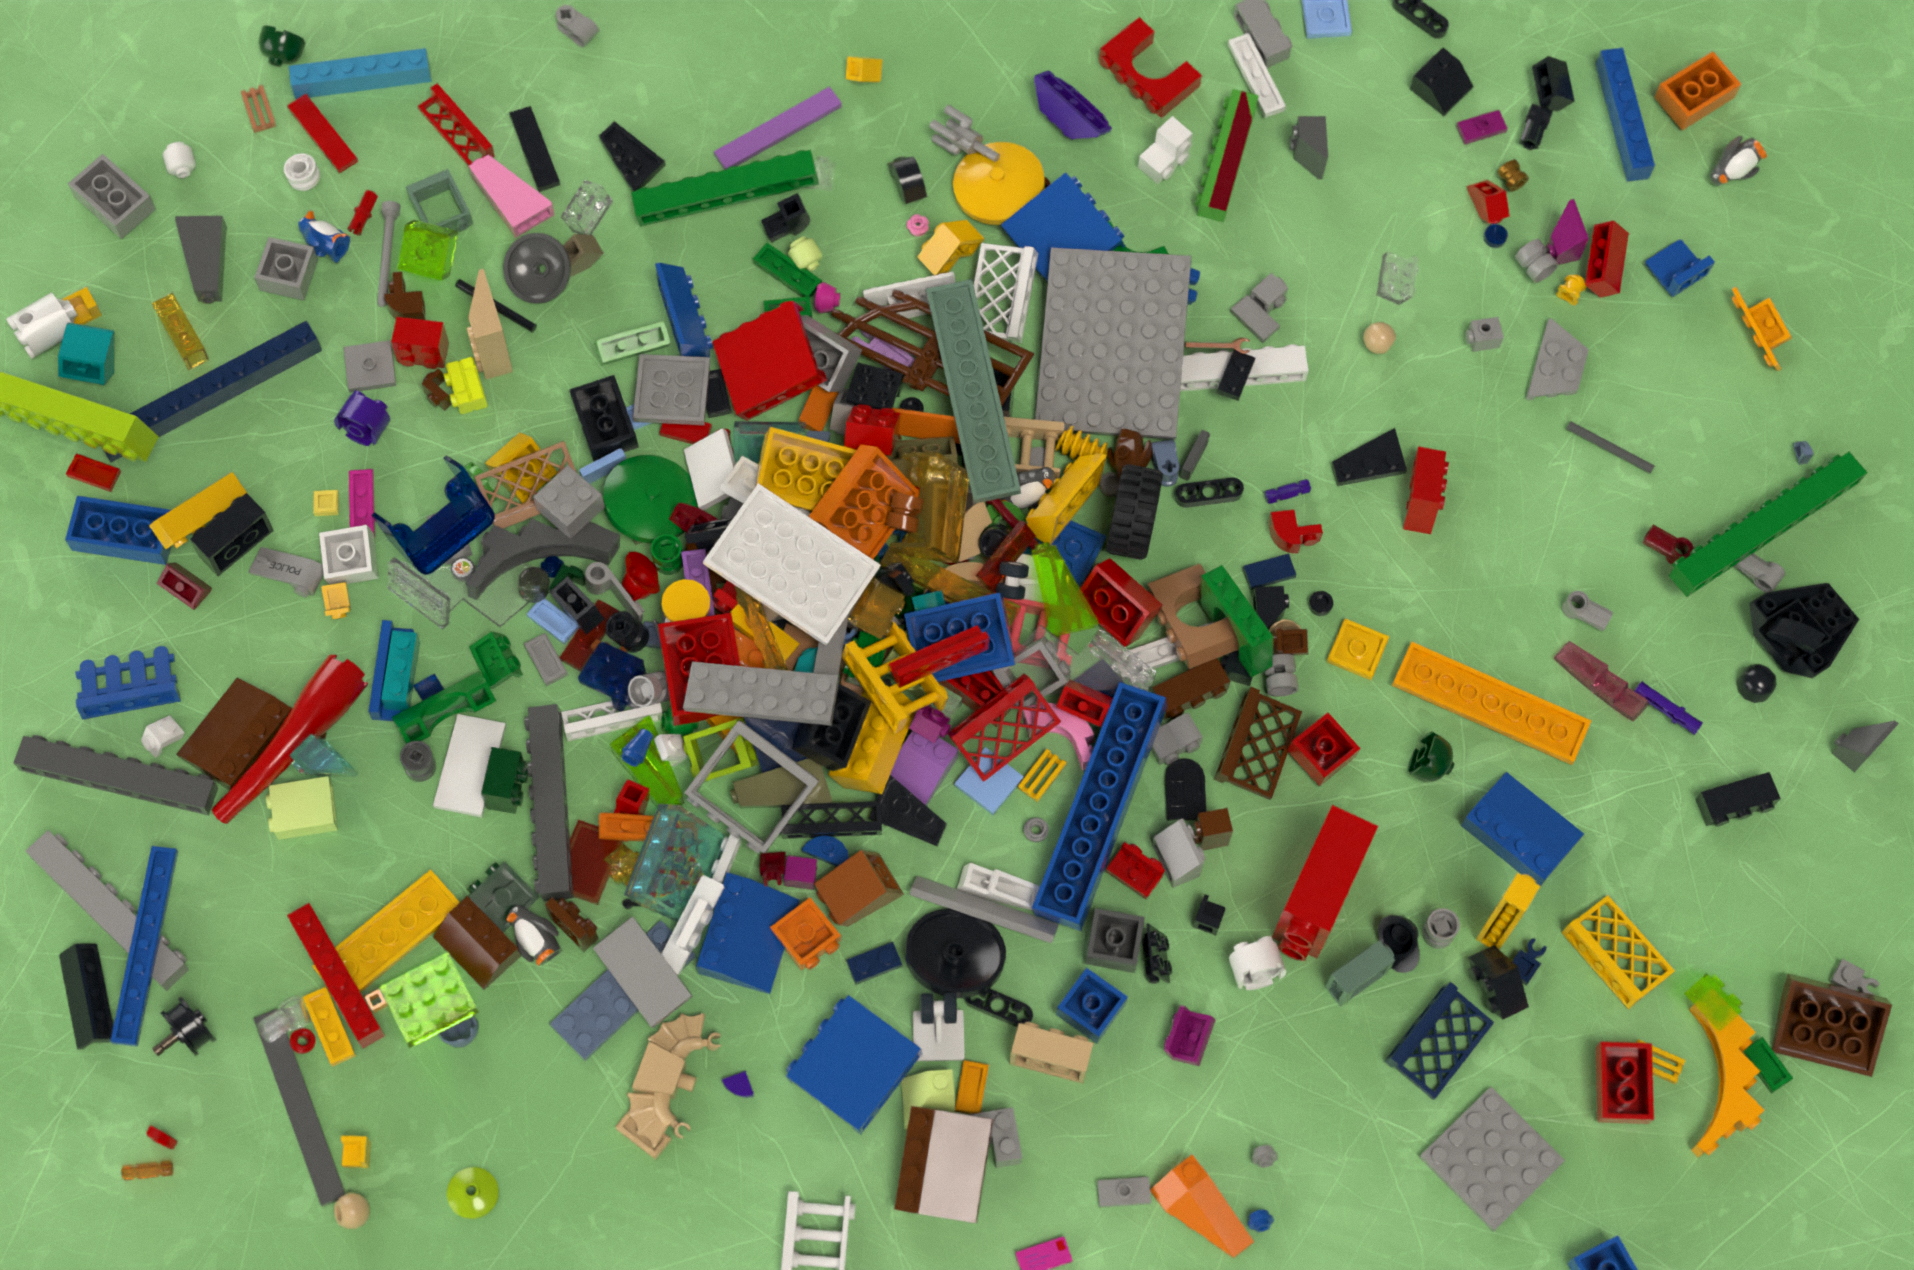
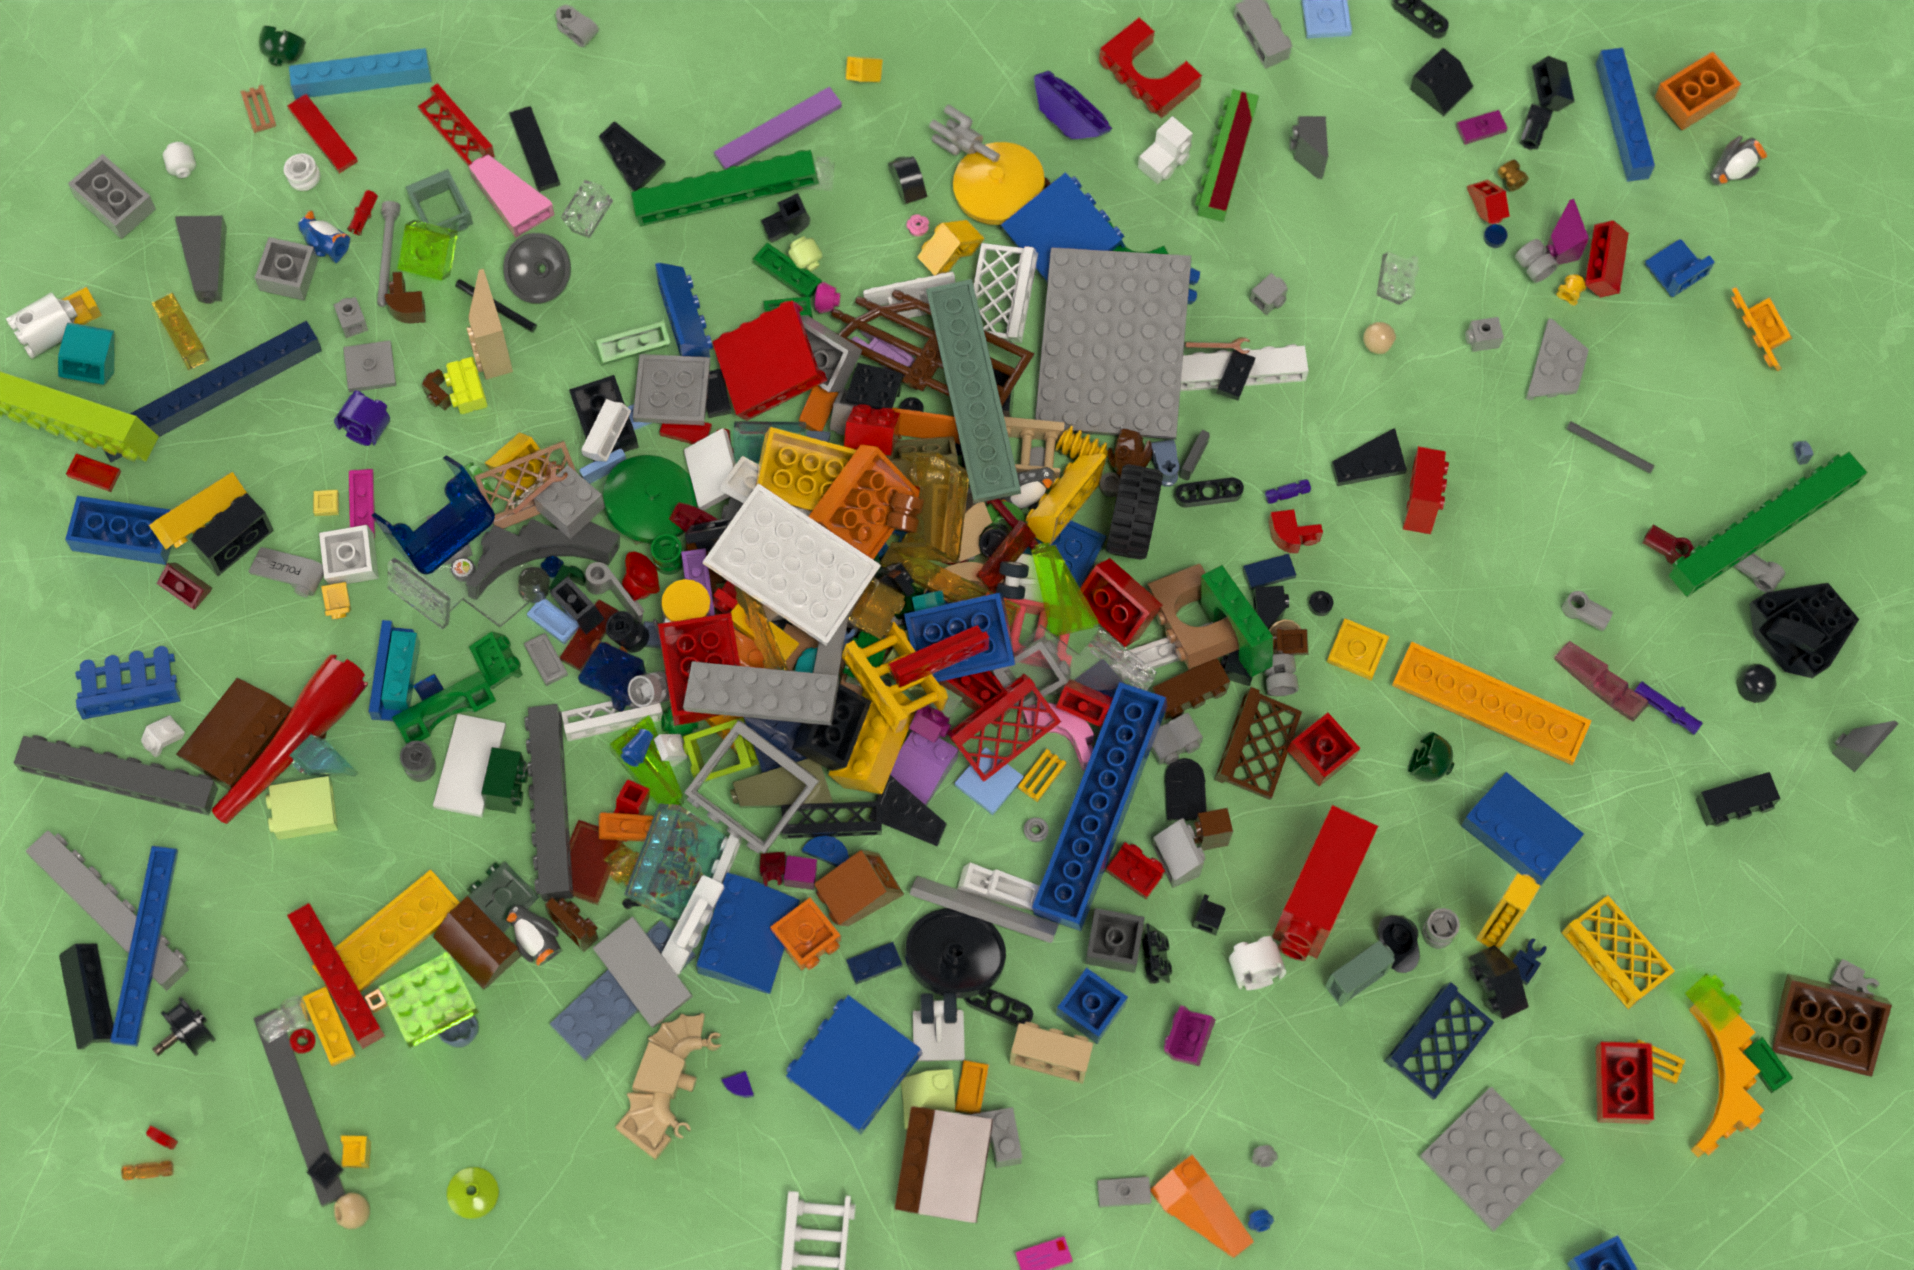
(325, 1171): none -> black tile
(350, 317): none -> light grey brick
(420, 342): red brick -> none
(536, 488): none -> dark orange flag
(582, 252): dark tan slope -> none
(605, 431): none -> white piece
(1255, 318): light grey tile -> none
(1256, 75): white plate -> none

